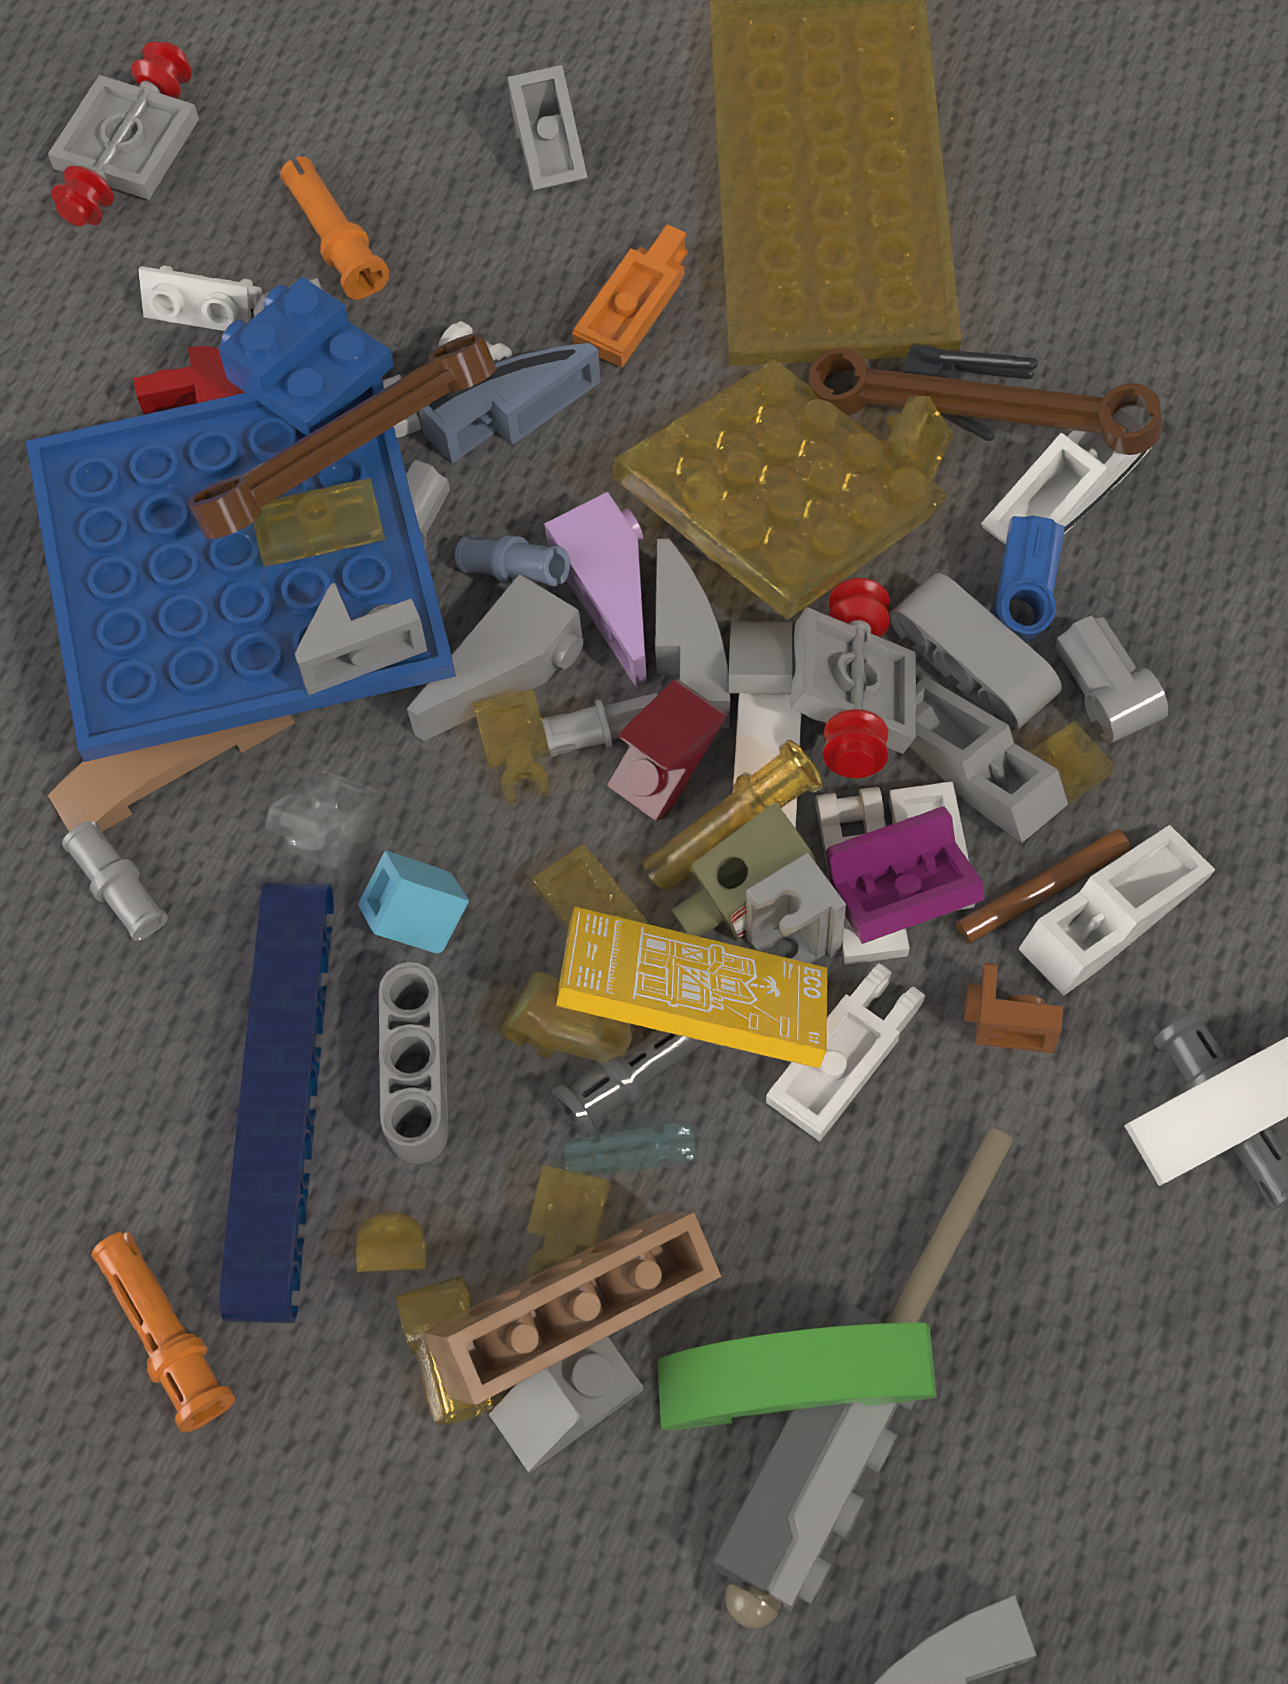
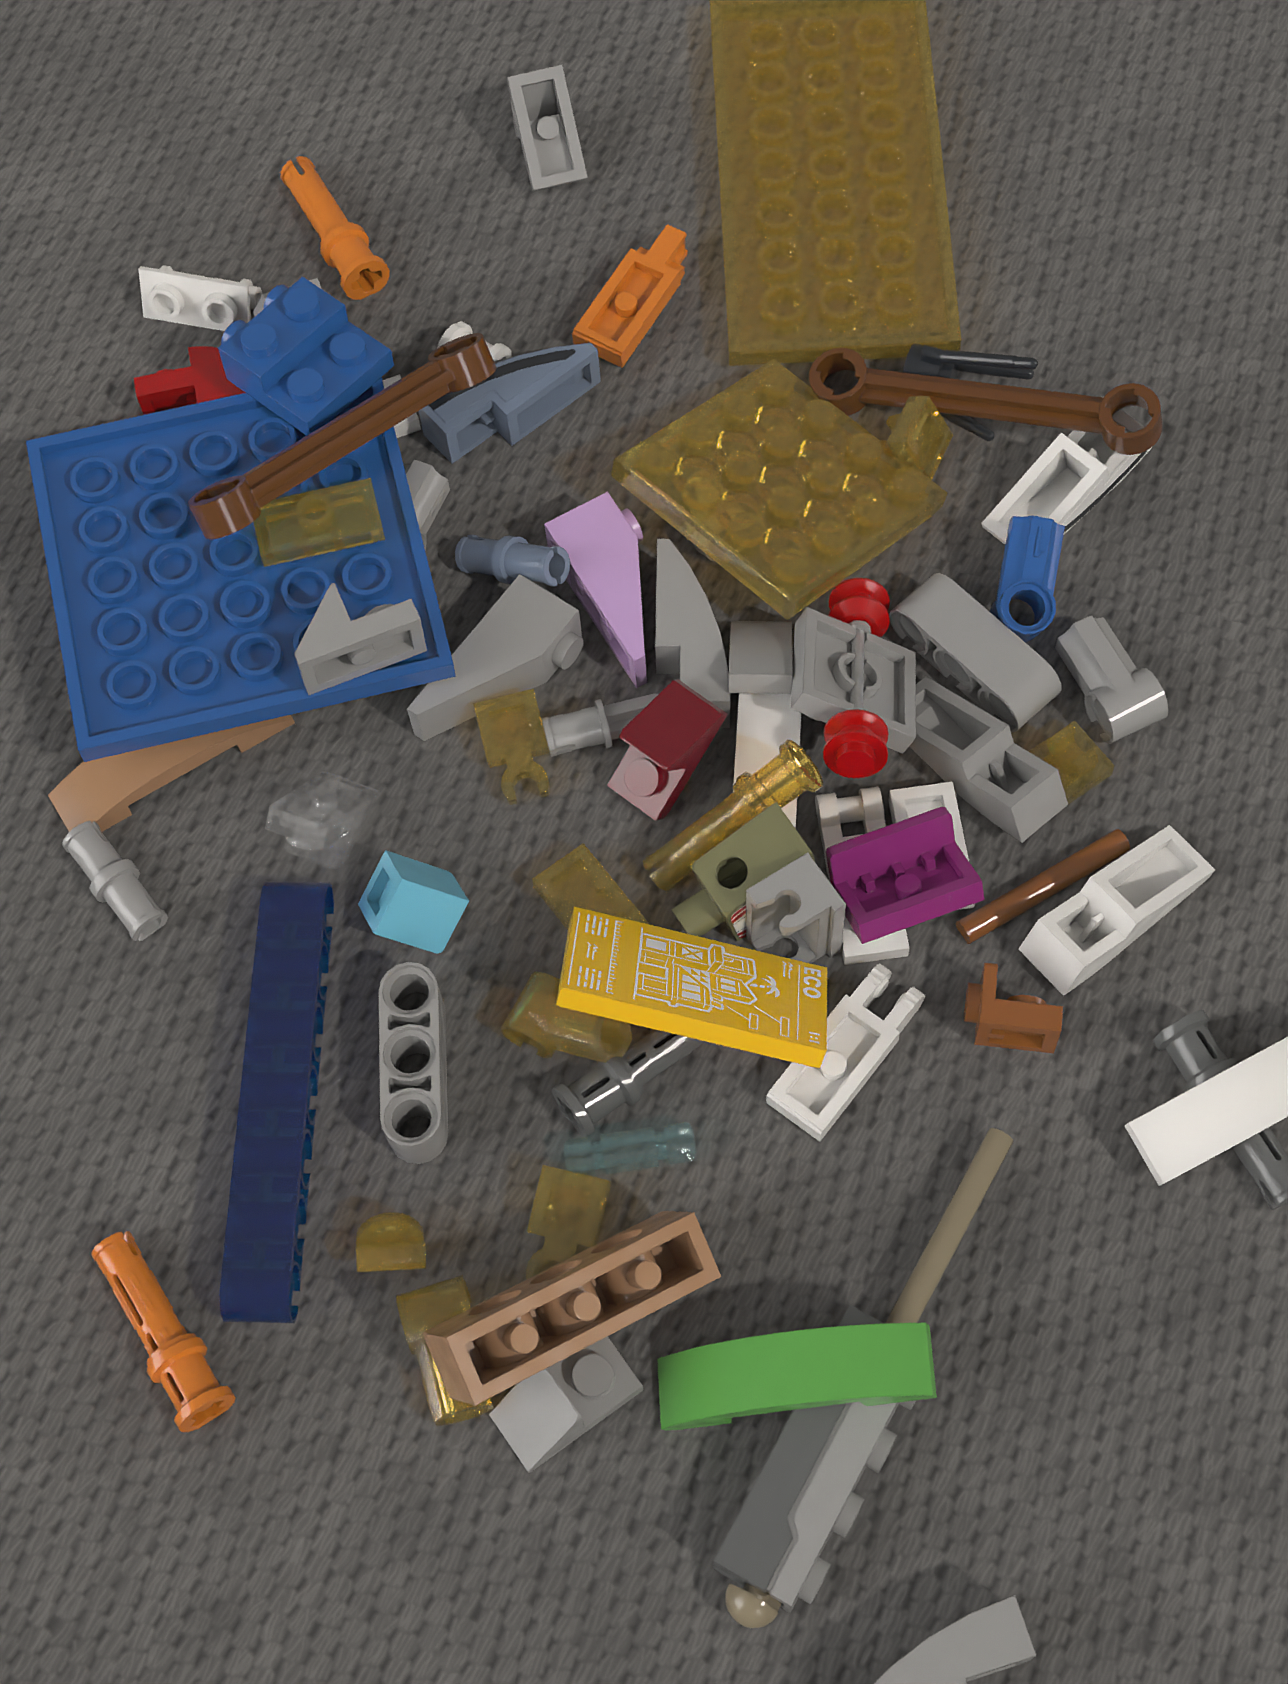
(123, 135): light grey plate -> none

